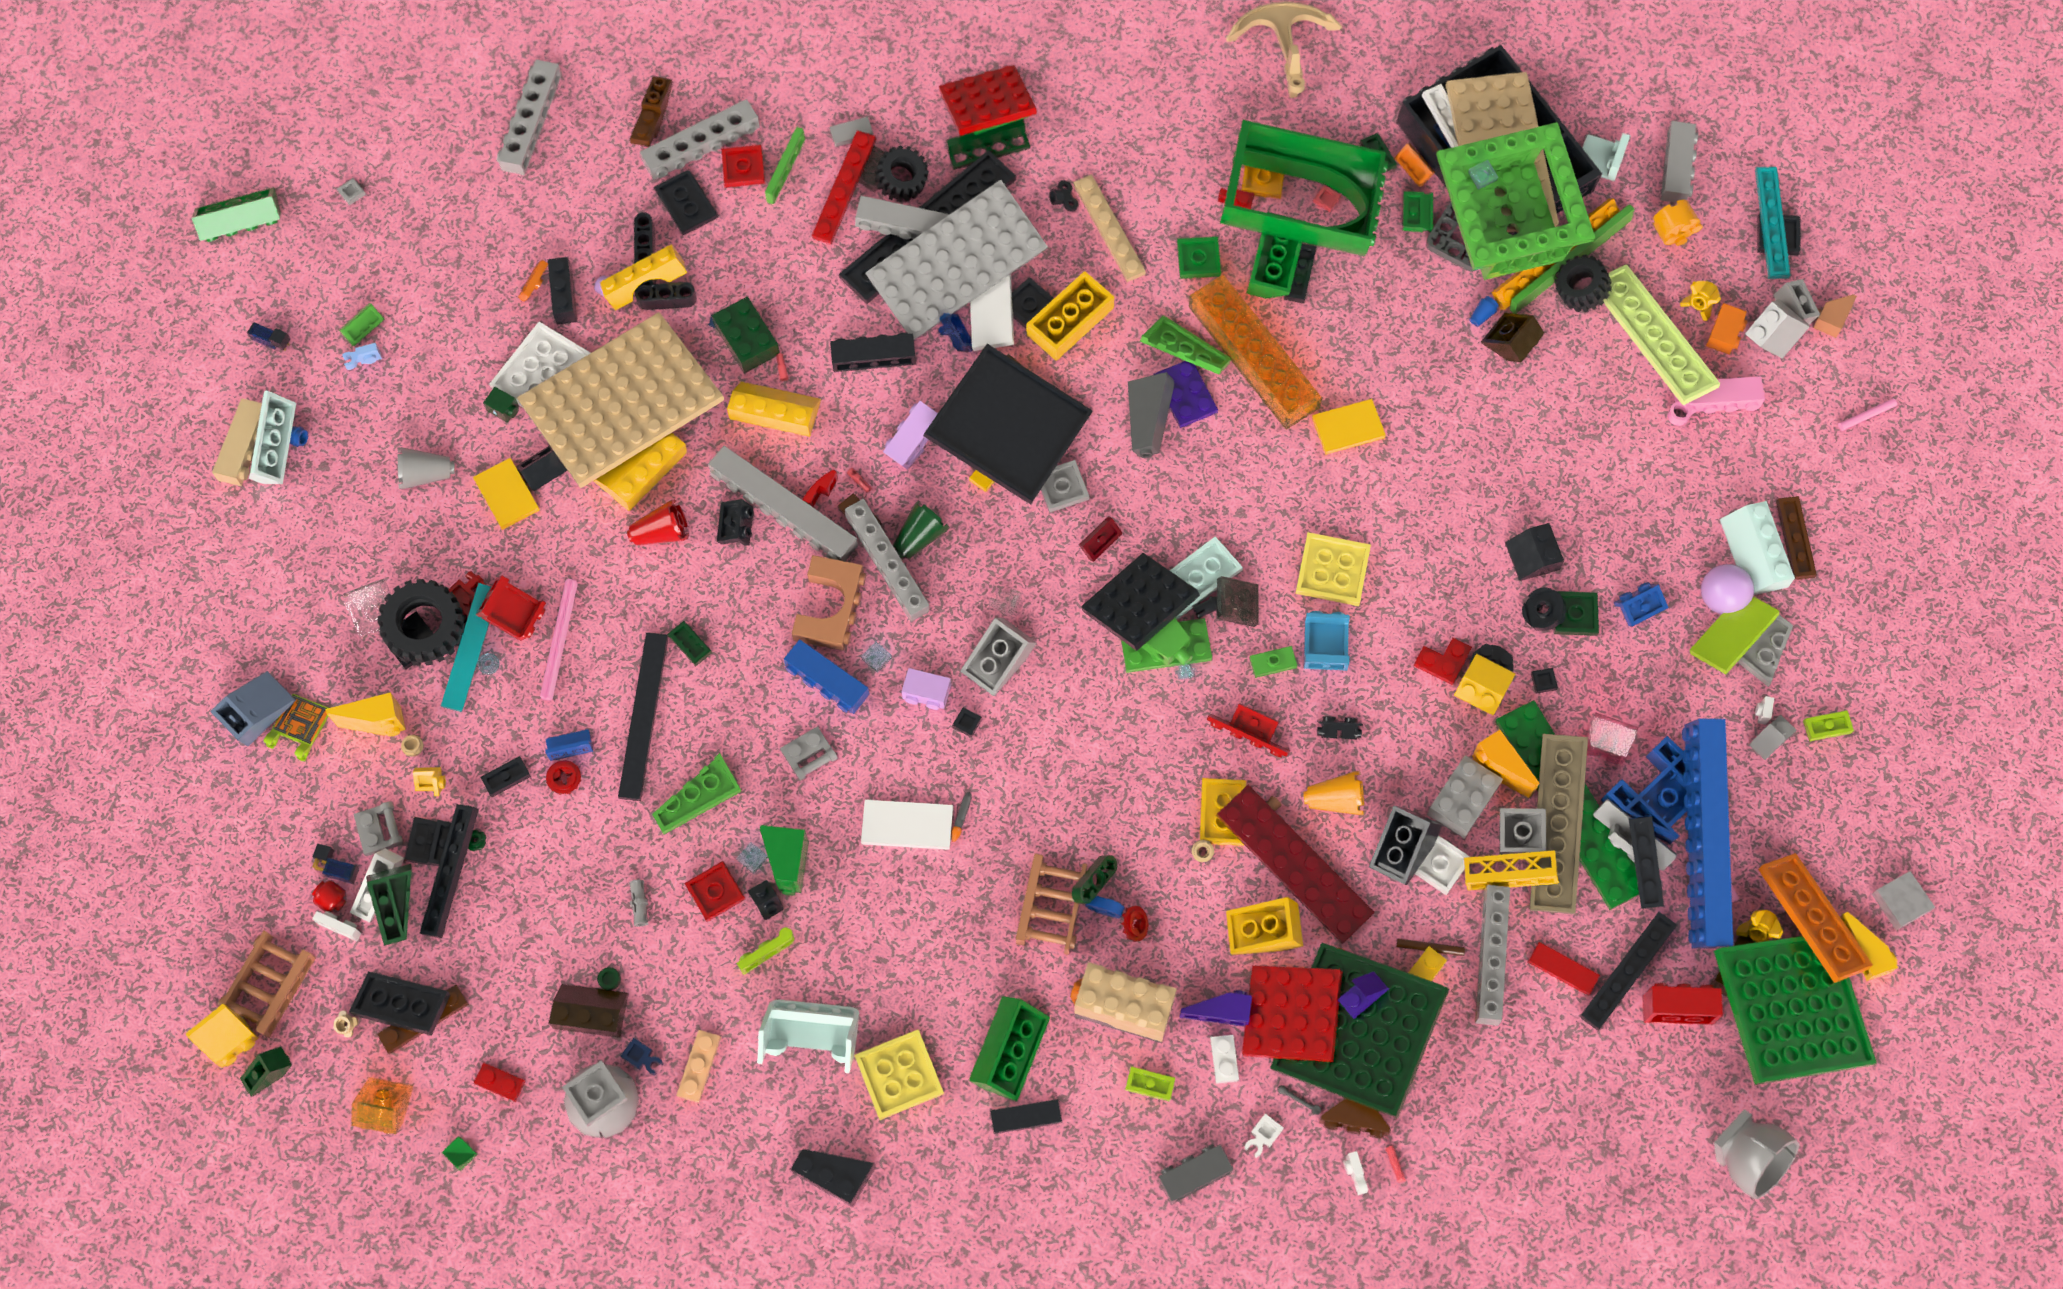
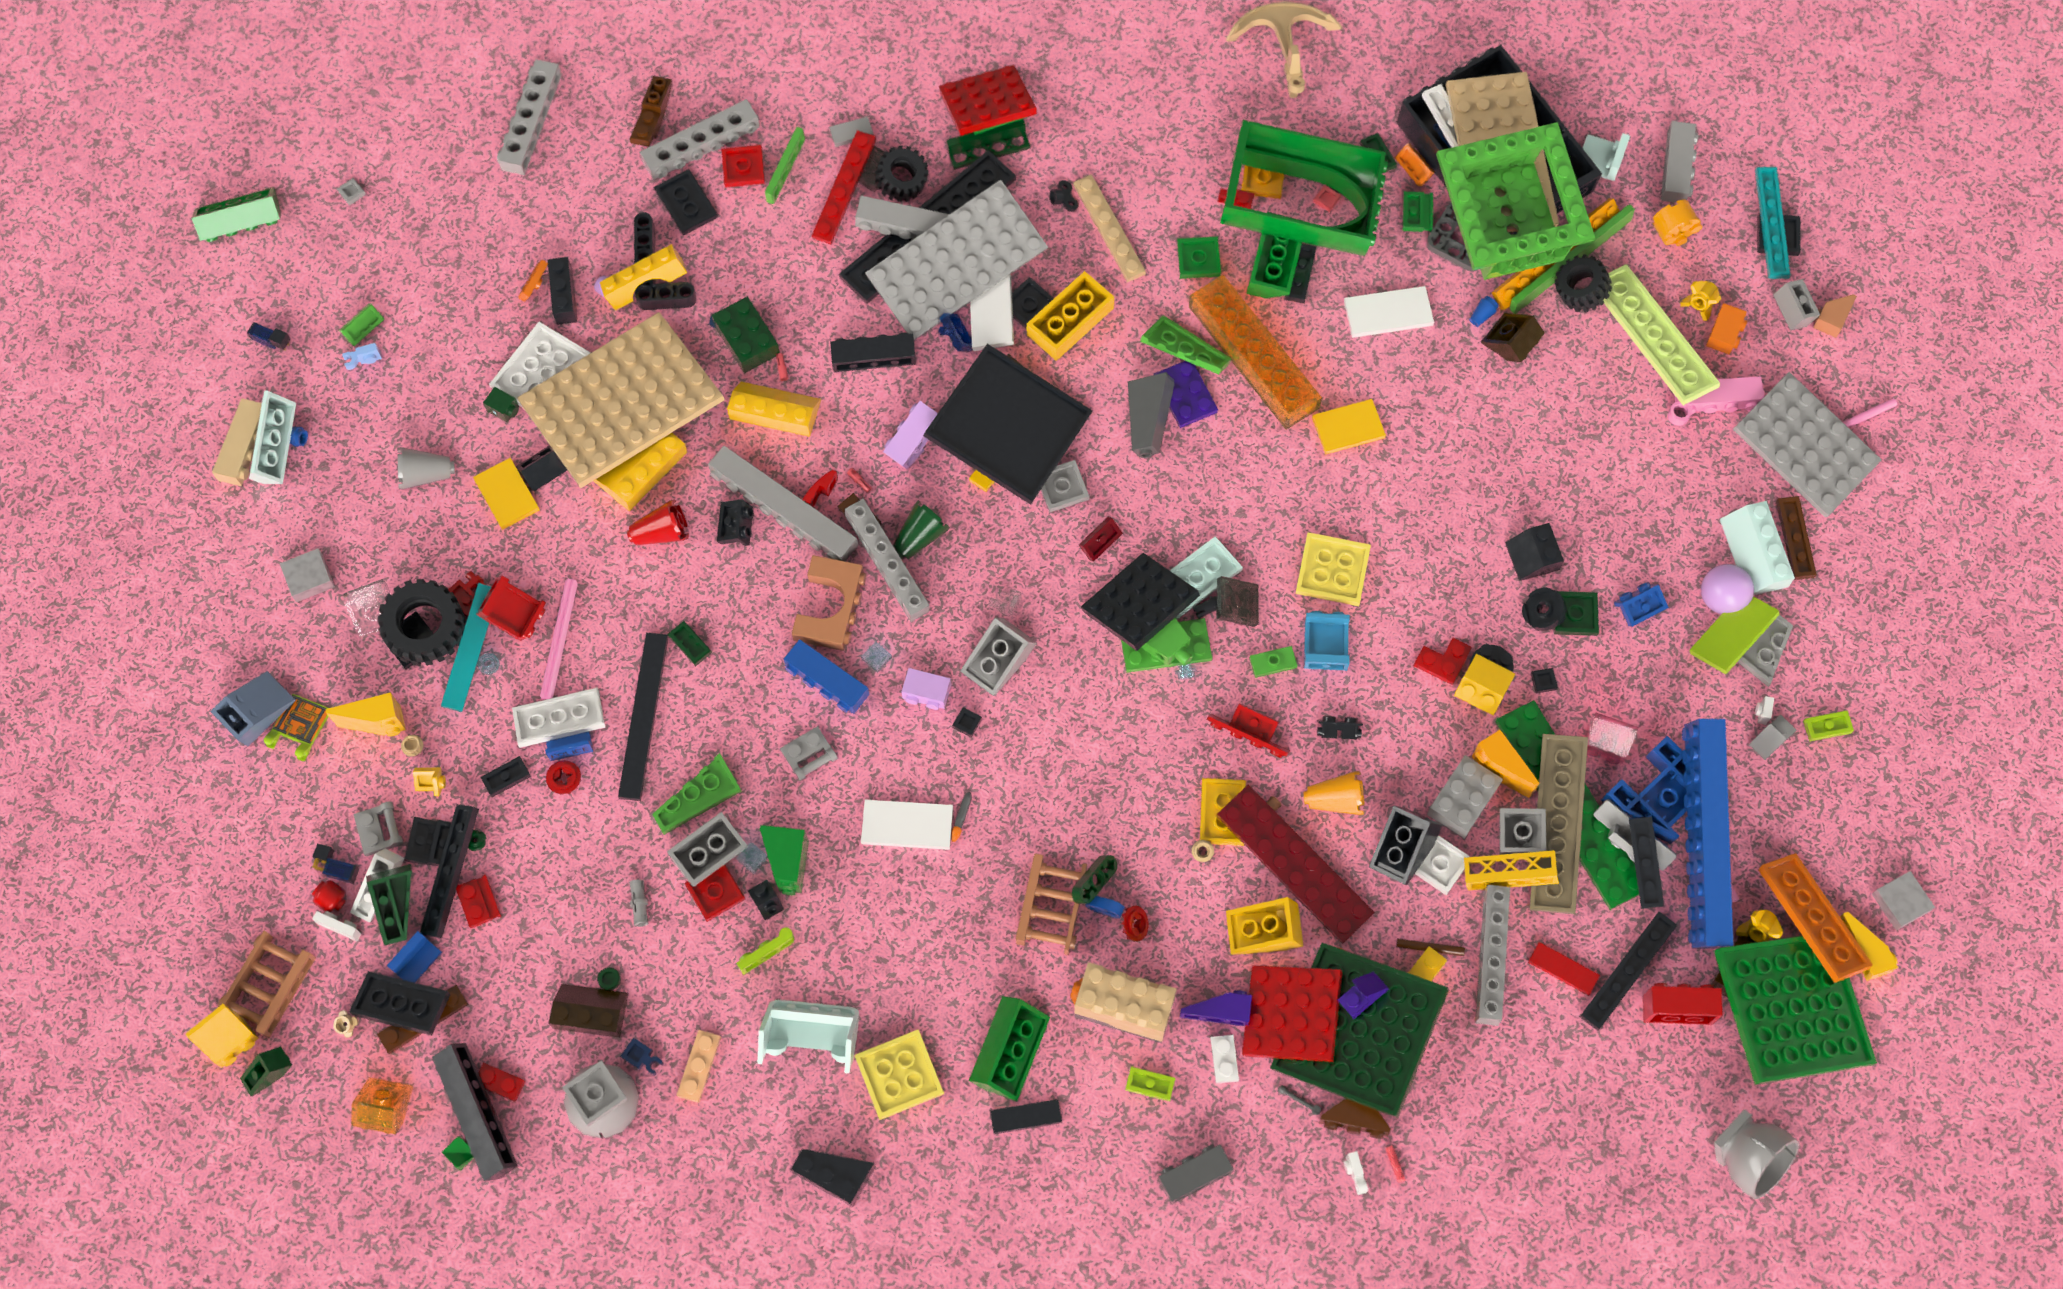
(307, 575): none -> flat silver piece
(414, 958): none -> blue panel
(474, 1112): none -> black brick
(478, 901): none -> red plate
(558, 717): none -> white tile
(707, 849): none -> light grey slope
(1265, 1132): white plate -> none
(1388, 311): none -> white tile
(1483, 174): clear light blue plate -> none
(1777, 329): slope -> none
(1807, 444): none -> light grey plate

